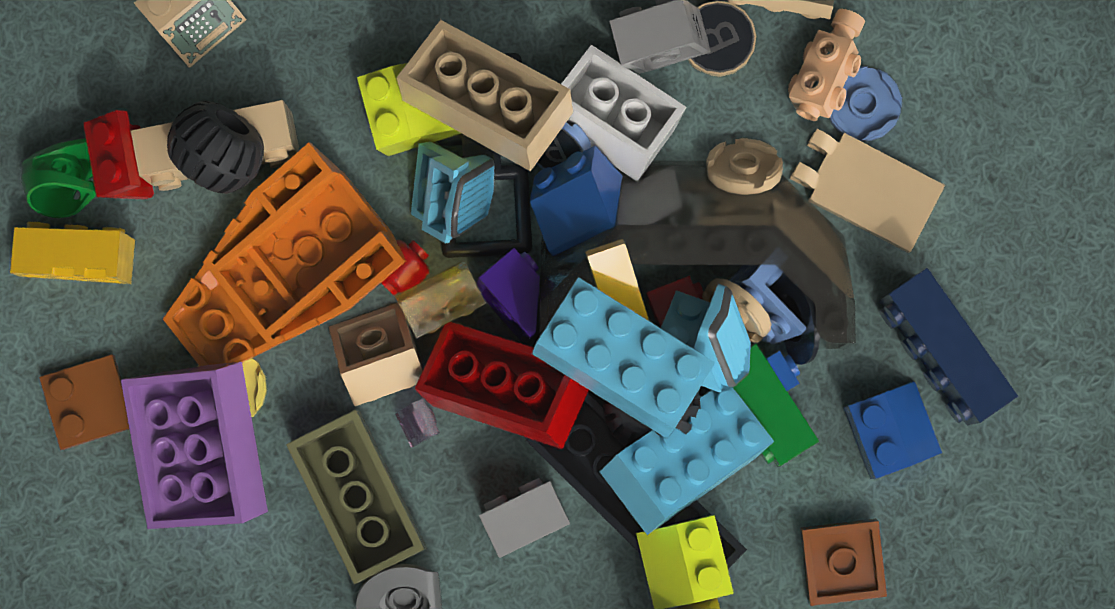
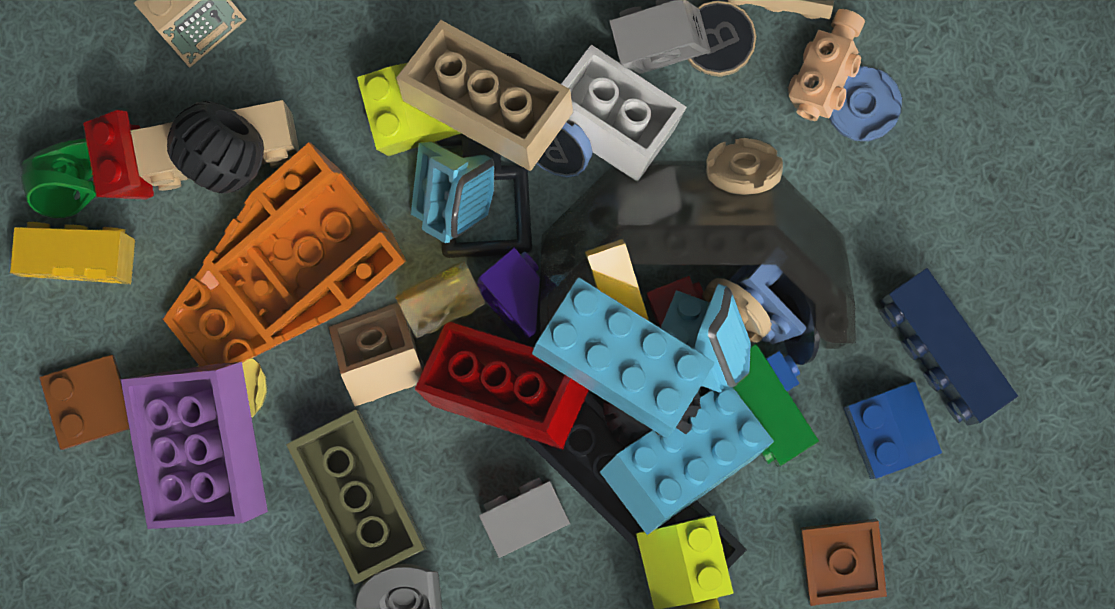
(409, 273): red head -> none
(418, 423): plate -> none
(576, 199): blue slope -> none
(869, 189): tan tile -> none

